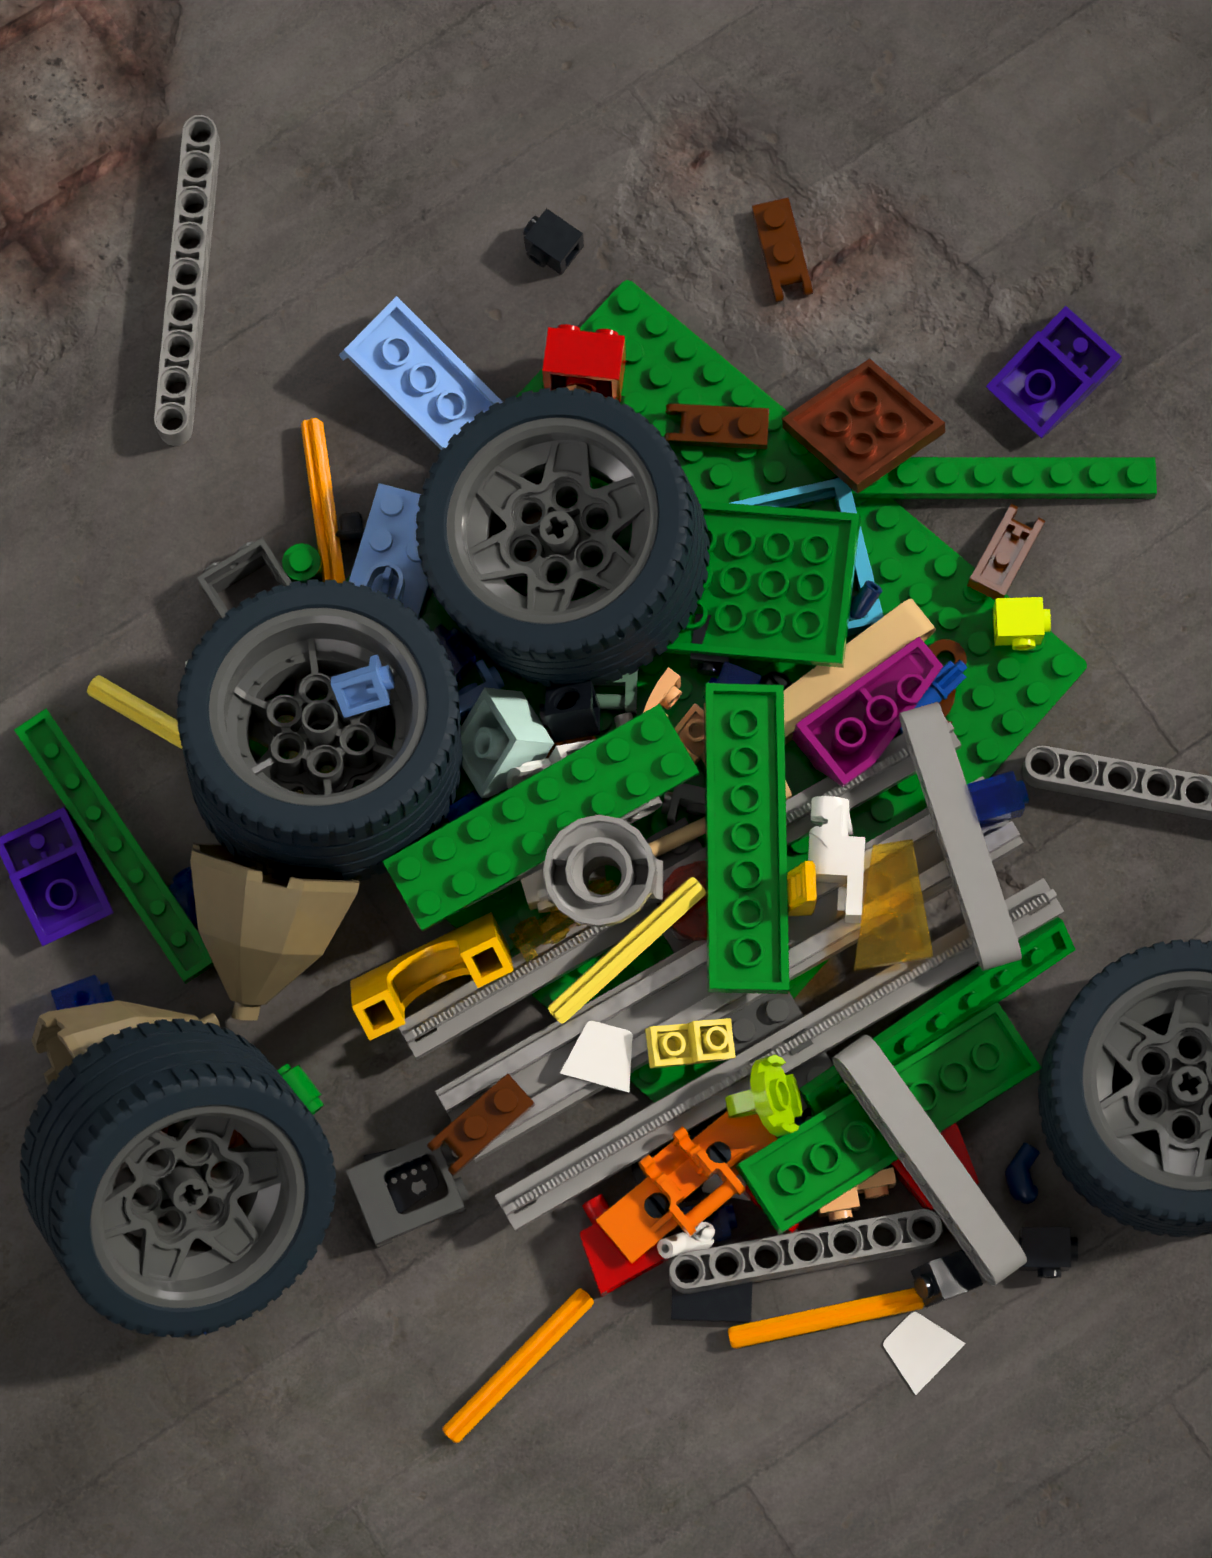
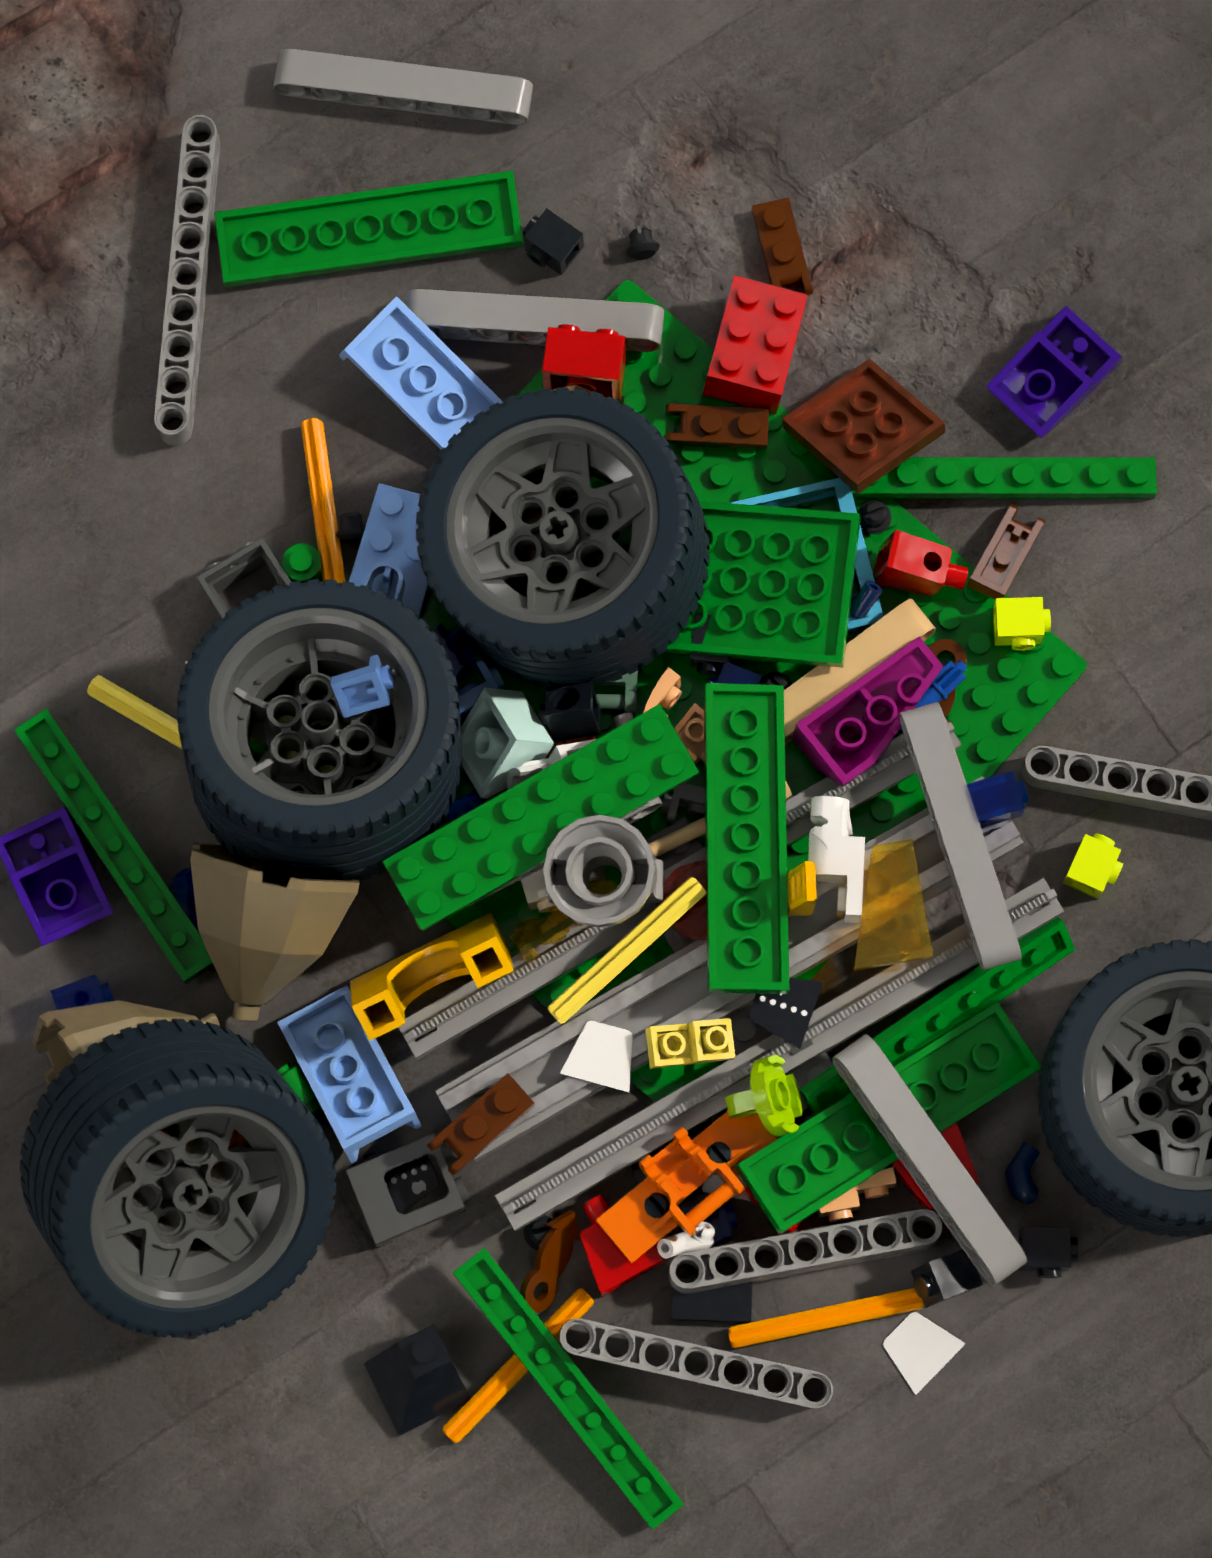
(347, 1072): none -> light blue plate
(368, 229): none -> green plate
(403, 86): none -> light grey beam
(417, 1380): none -> black slope
(527, 318): none -> light grey beam
(536, 1231): none -> black piece
(551, 1261): none -> reddish brown brick
(568, 1388): none -> green plate
(642, 244): none -> black piece
(715, 1363): none -> light grey beam
(755, 344): none -> red brick
(787, 1013): none -> black sticker
(874, 517): none -> black piece
(916, 565): none -> red torso
(1094, 865): none -> neon yellow brick

